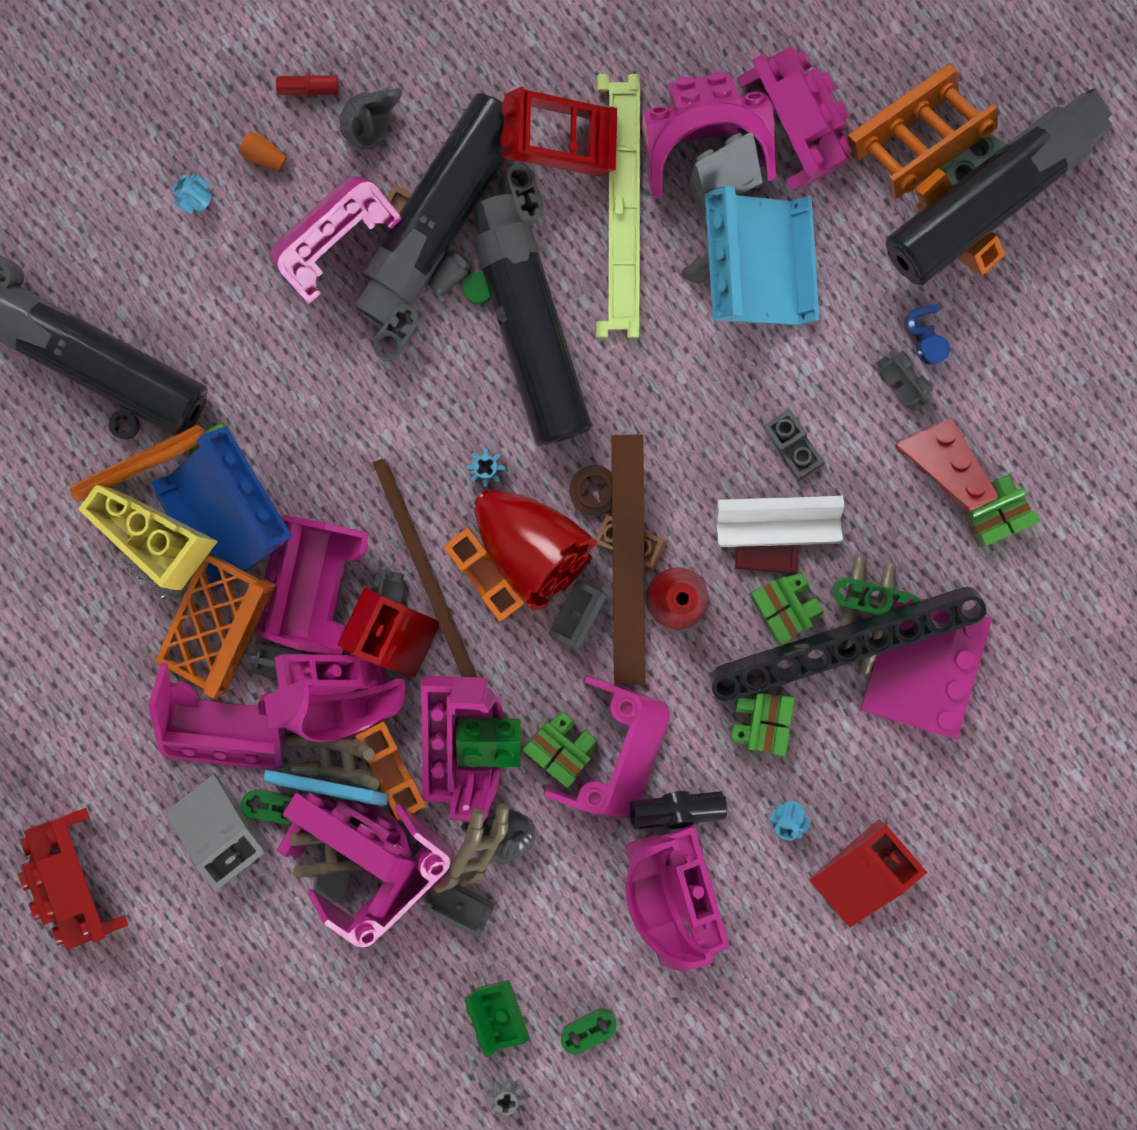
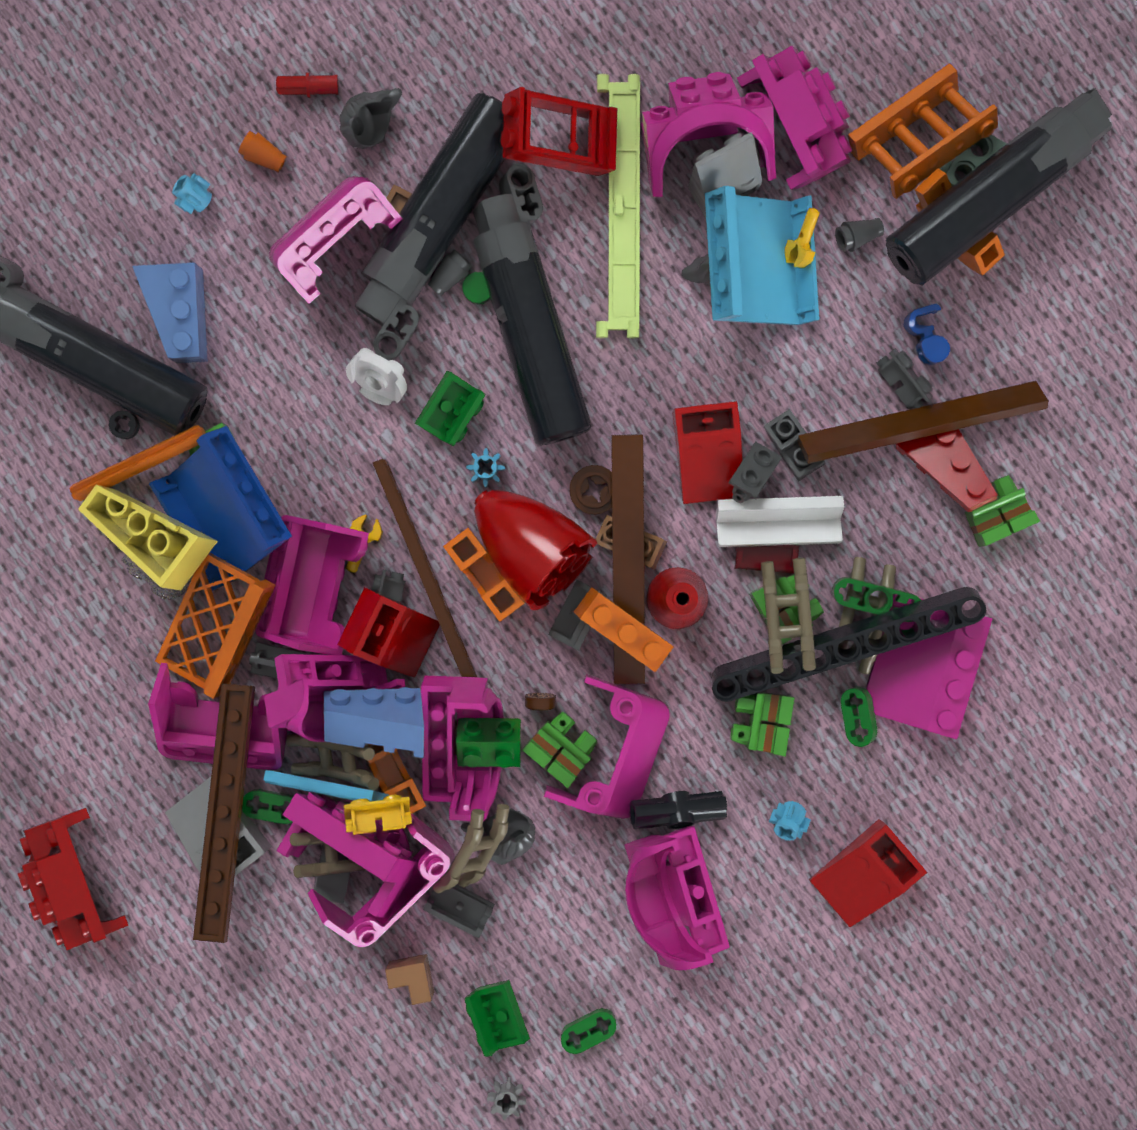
(177, 308): none -> medium blue wedge
(224, 813): none -> reddish brown tile
(362, 813): none -> yellow hinge
(375, 534): none -> yellow bar
(375, 717): none -> medium blue wedge
(379, 378): none -> white plate
(412, 973): none -> medium nougat piece
(451, 409): none -> green bracket
(540, 701): none -> reddish brown tile
(623, 629): none -> orange arch
(707, 450): none -> red slope
(753, 472): none -> dark grey hinge
(799, 250): none -> yellow bar
(802, 601): none -> dark tan piece
(851, 716): none -> green beam
(855, 234): none -> dark grey cone
(922, 422): none -> reddish brown tile

